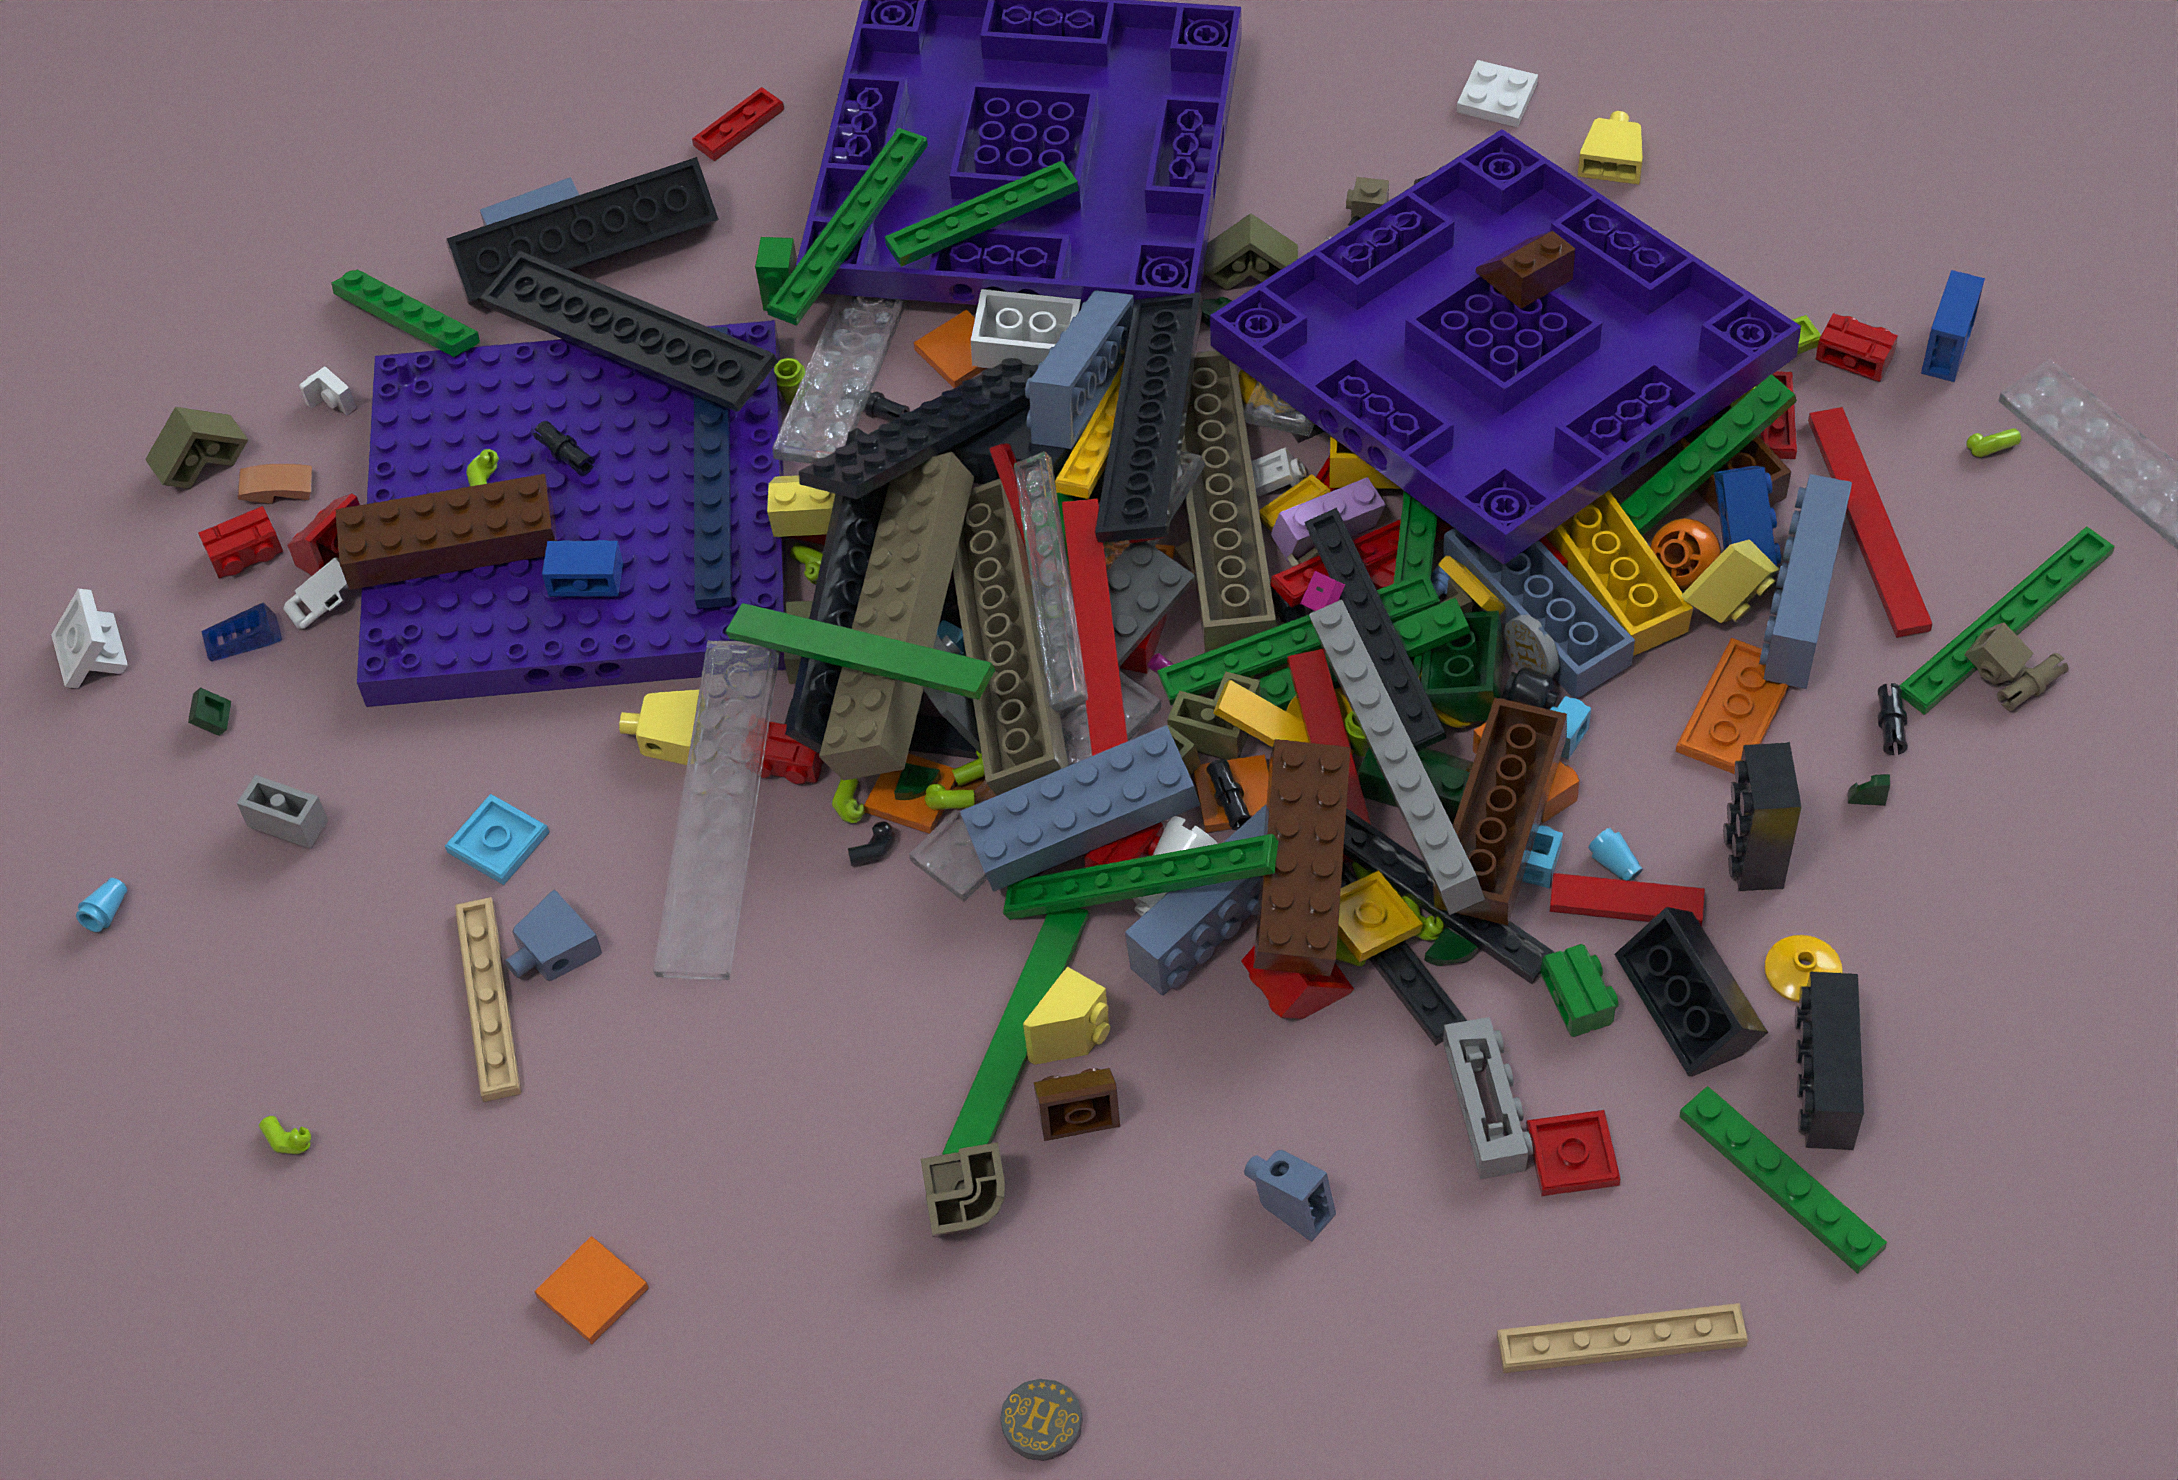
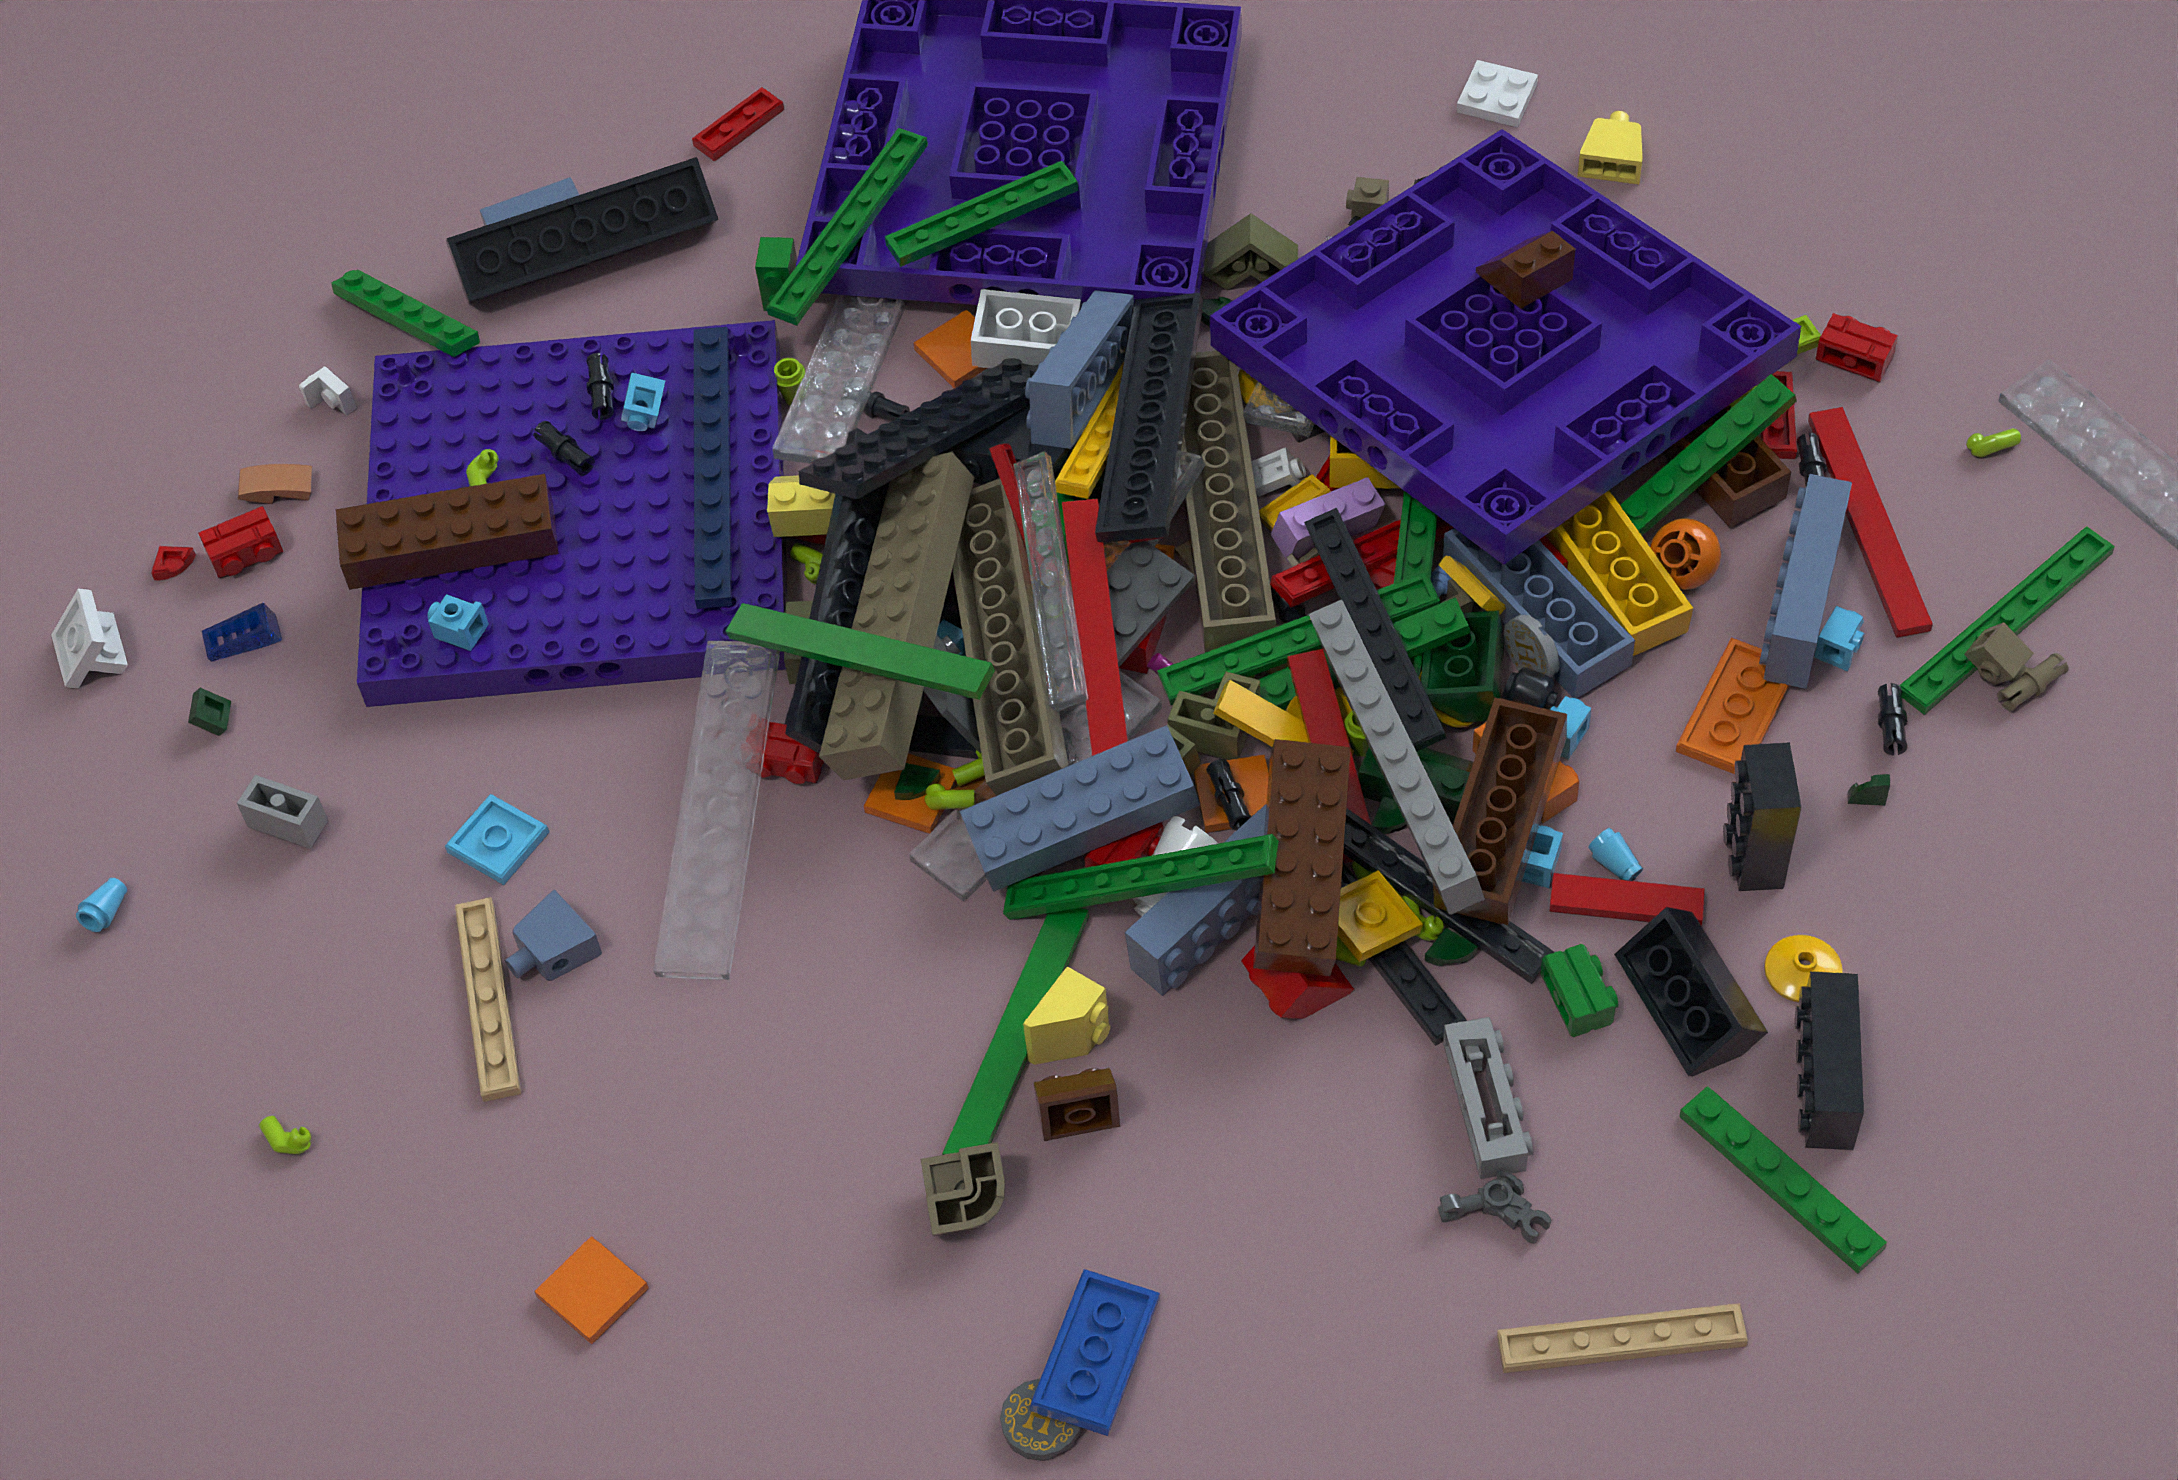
(172, 561): none -> red tile
(192, 440): olive brick -> none
(317, 593): white piece -> none
(319, 540): red slope -> none
(457, 621): none -> medium azure brick
(582, 568): blue brick -> none
(600, 386): none -> black pin
(629, 331): black plate -> none
(642, 402): none -> medium azure brick
(663, 725): light yellow torso -> none
(844, 802): lime arm -> none
(877, 846): black arm -> none
(1095, 1352): none -> blue tile
(1293, 1191): sand blue torso -> none
(1322, 592): dark pink tile -> none
(1388, 816): none -> dark green tile
(1499, 1199): none -> dark grey piece
(1573, 1153): red tile -> none
(1732, 582): light yellow slope -> none
(1746, 509): blue brick -> none
(1810, 456): none -> black pin
(1840, 638): none -> medium azure brick
(1952, 325): blue window -> none

